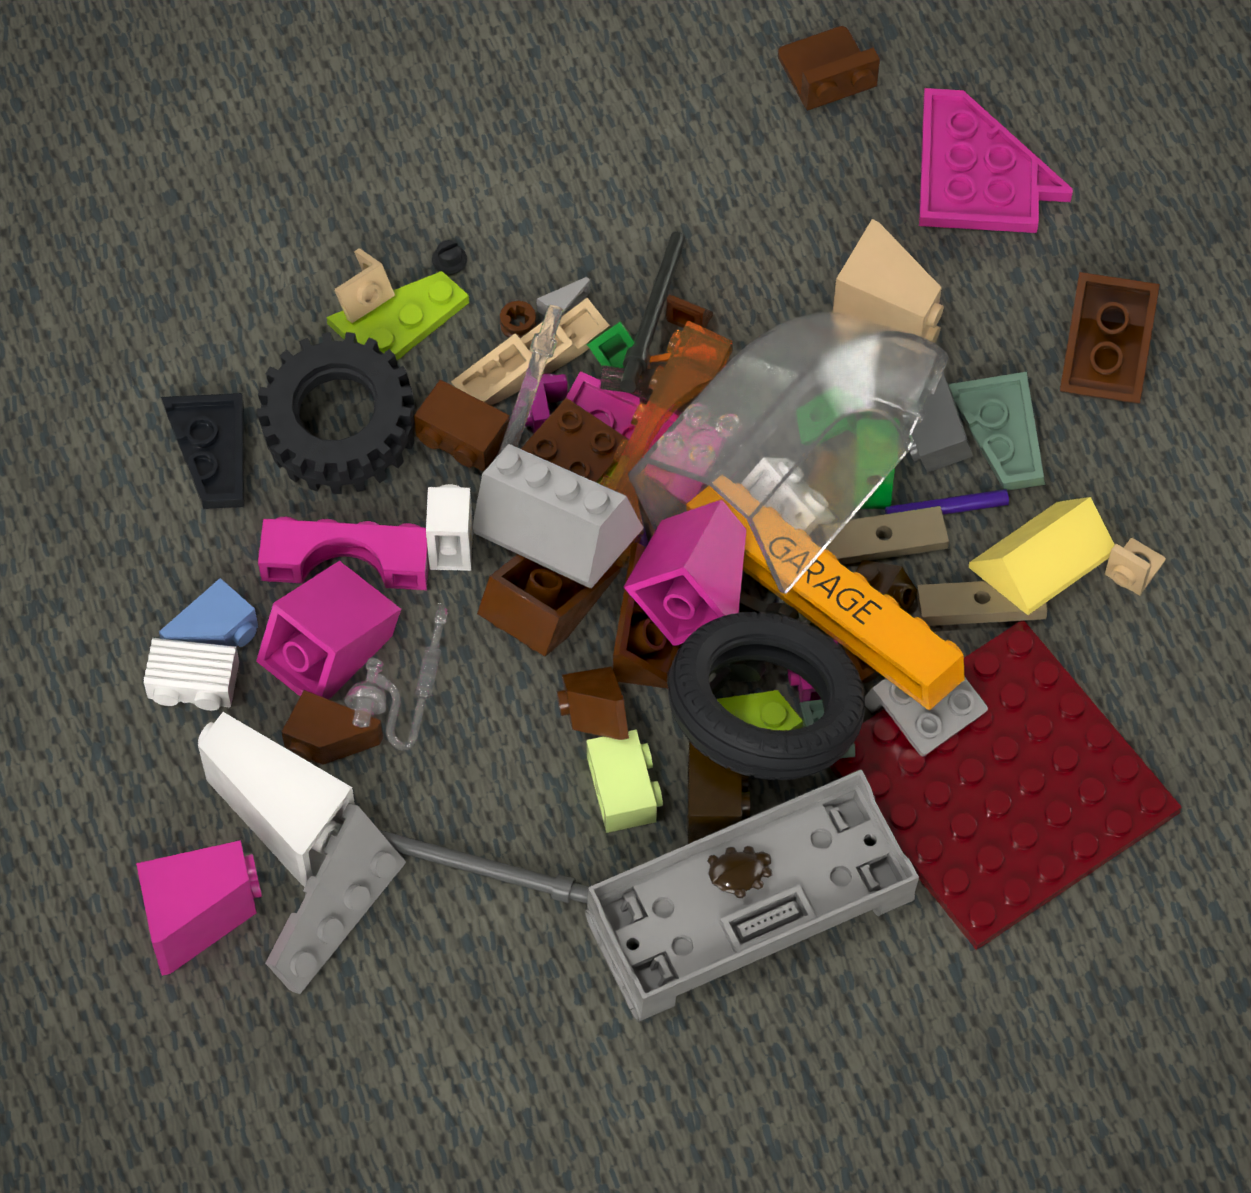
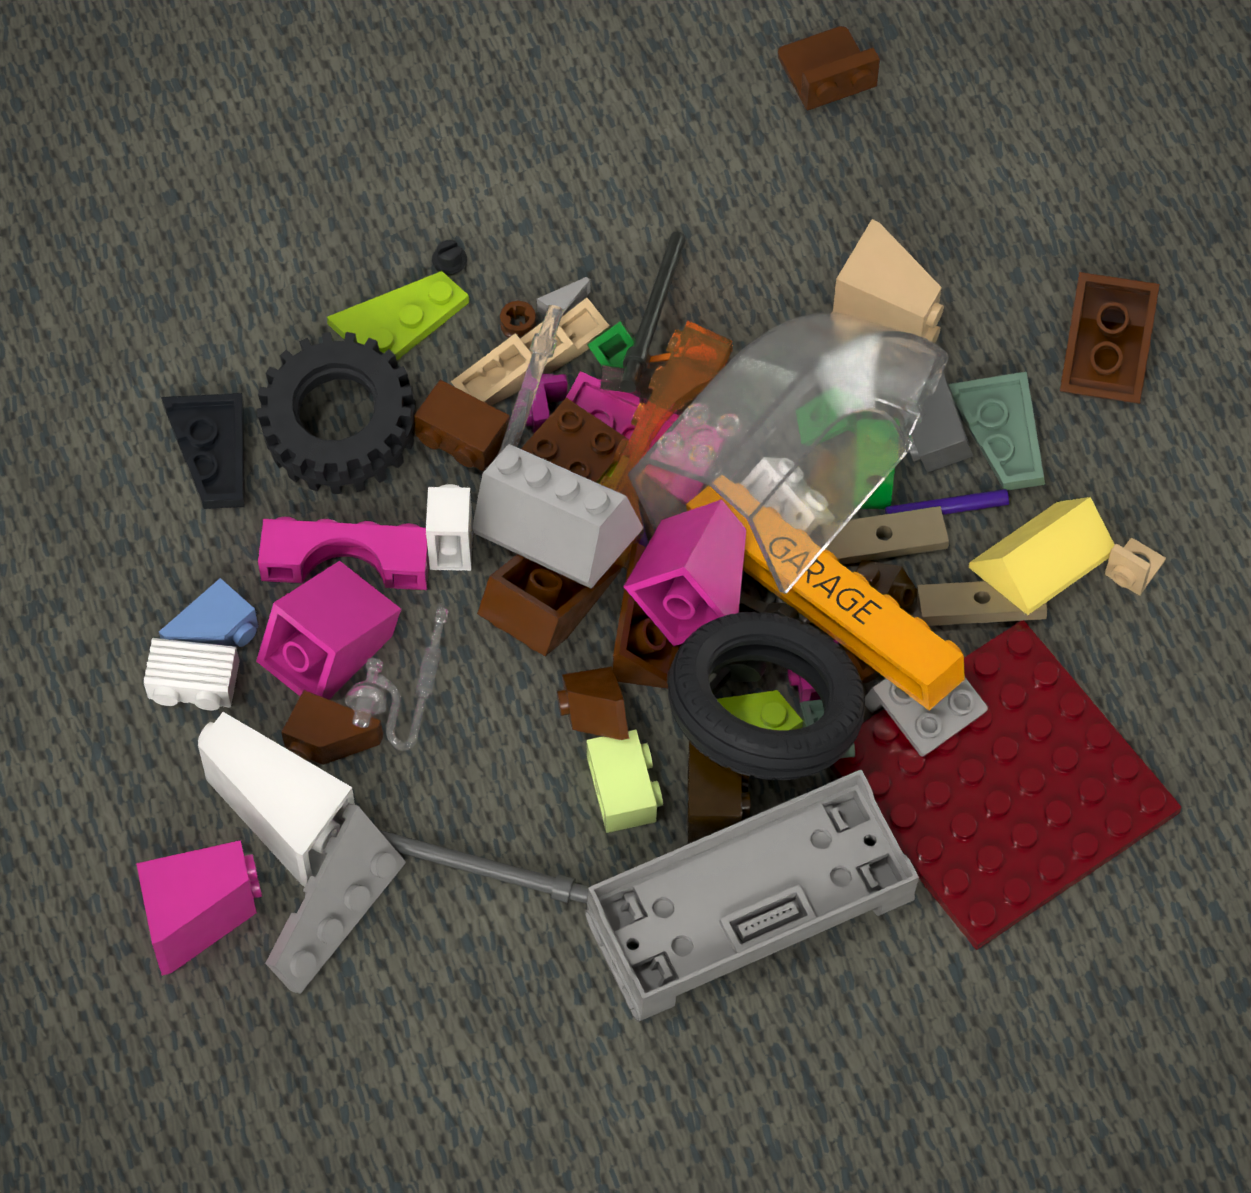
(365, 289): tan bracket -> none
(680, 311): reddish brown slope -> none
(739, 871): dark brown piece -> none
(978, 170): dark pink wing -> none

